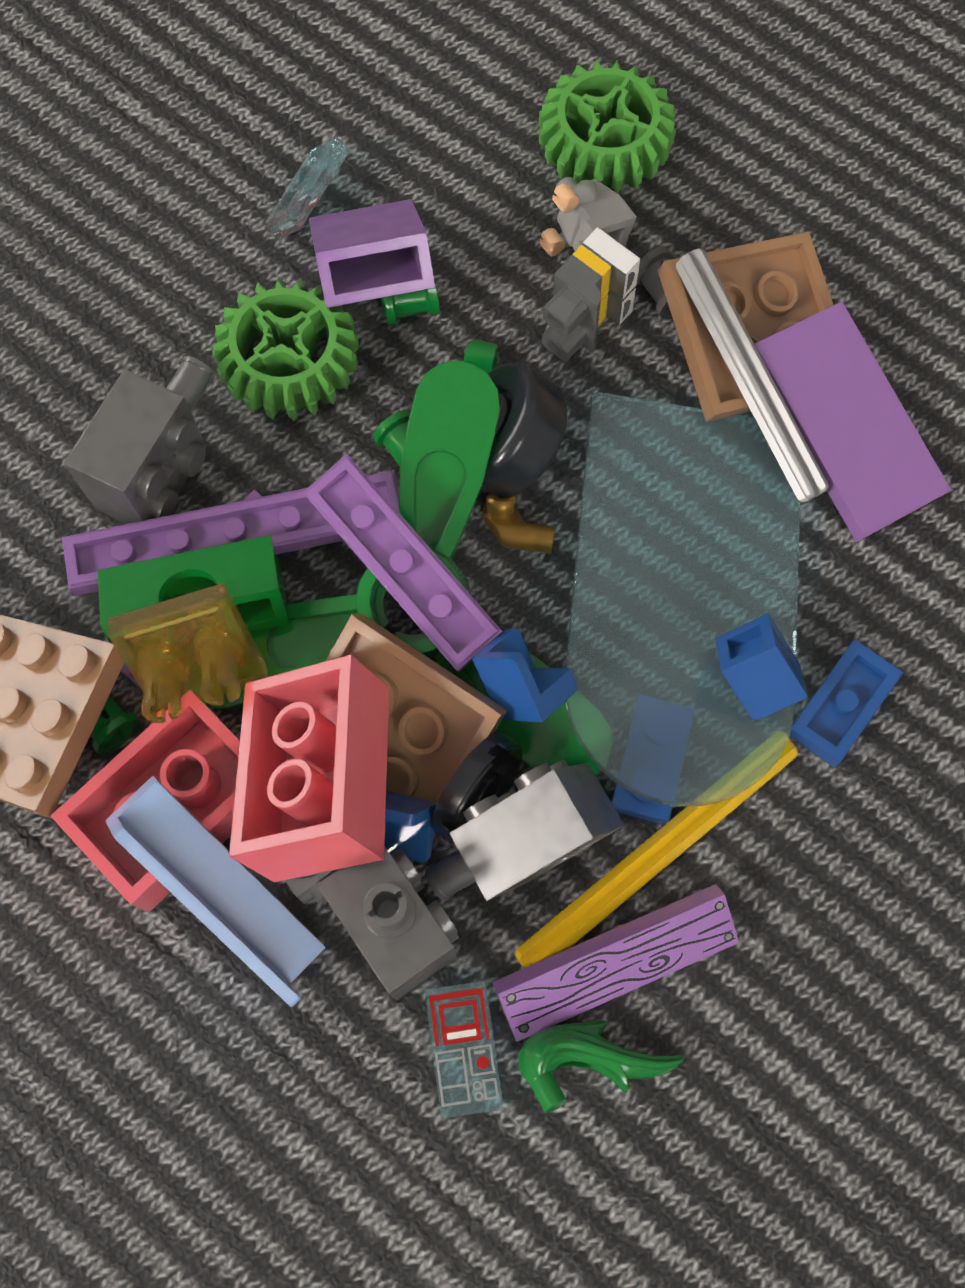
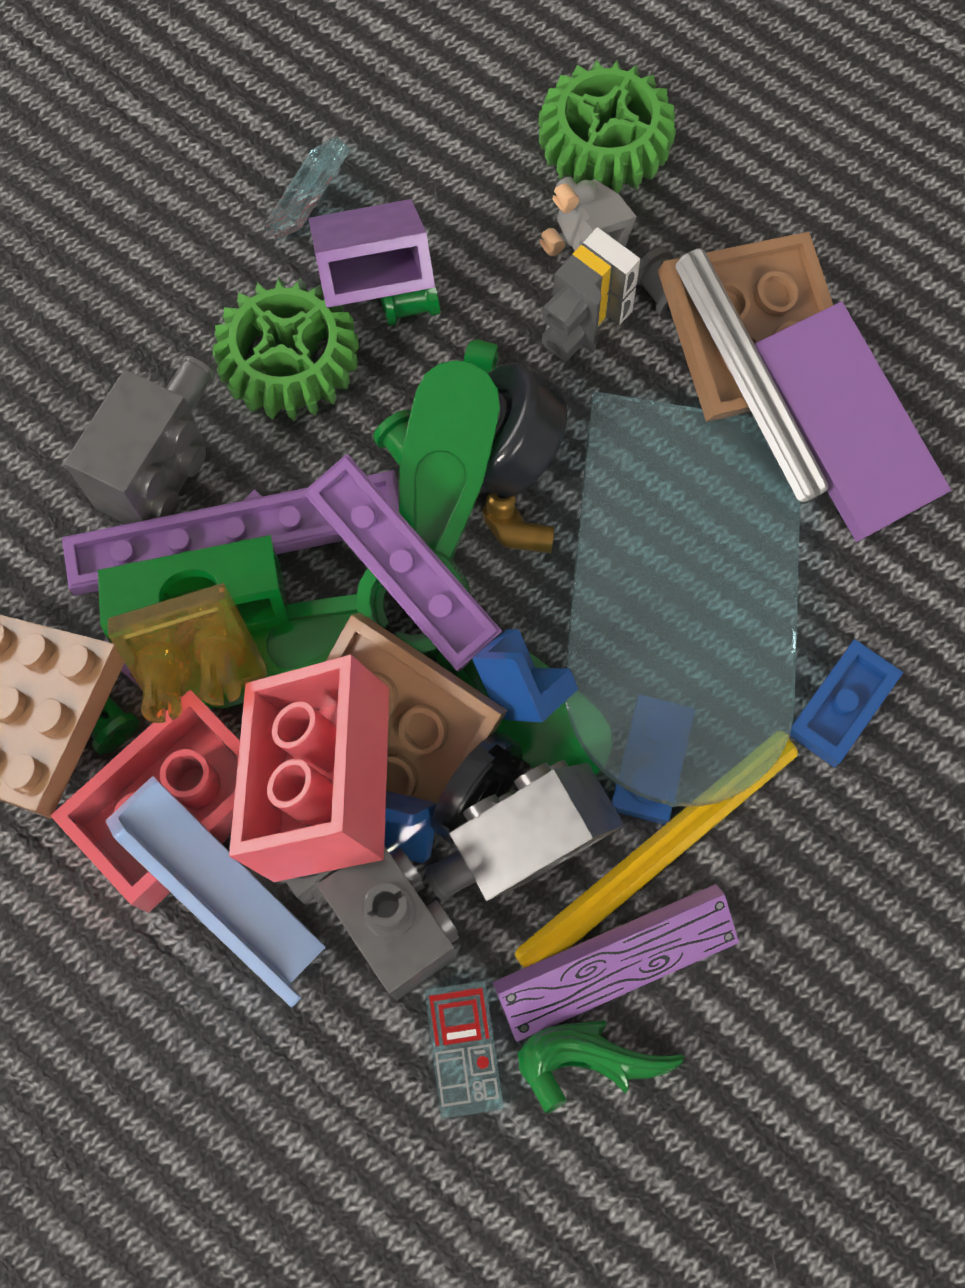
(761, 667): blue panel -> none

